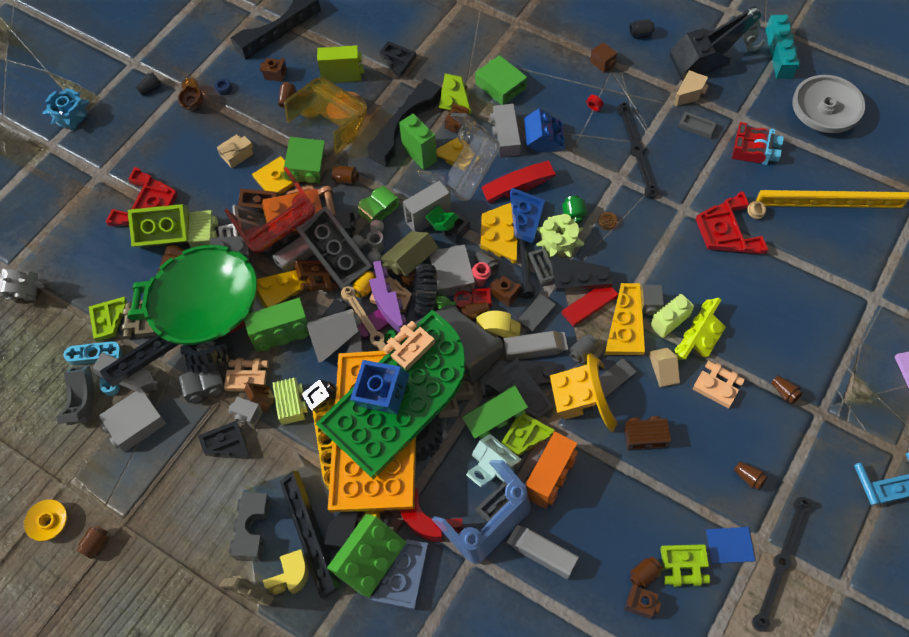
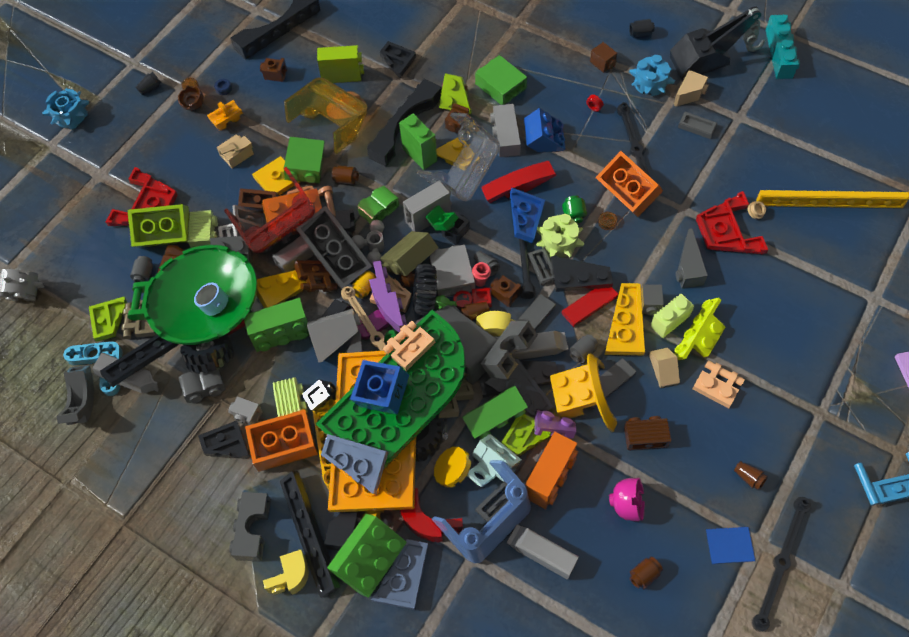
(38, 516): yellow dish -> none
(92, 542): reddish brown brick -> none
(131, 420): light grey brick -> none
(141, 269): none -> dark grey brick
(211, 299): none -> piece
(224, 114): none -> light orange hips
(238, 378): light nougat plate -> none
(244, 589): dark tan wing -> none
(260, 394): reddish brown bracket -> none
(281, 440): none -> orange brick
(286, 91): reddish brown cone -> none
(359, 461): none -> sand blue wing
(452, 466): none -> yellow tile
(498, 233): yellow wing -> none
(515, 337): none -> dark grey arch
(548, 422): none -> medium lavender wing
(628, 499): none -> dark pink cylinder
(629, 183): none -> orange brick
(635, 605): reddish brown brick -> none
(652, 75): none -> dark azure brick
(685, 557): lime plate -> none
(691, 268): none -> dark grey slope
(756, 144): hips -> none
(788, 390): reddish brown cone -> none
(828, 103): light grey dish -> none

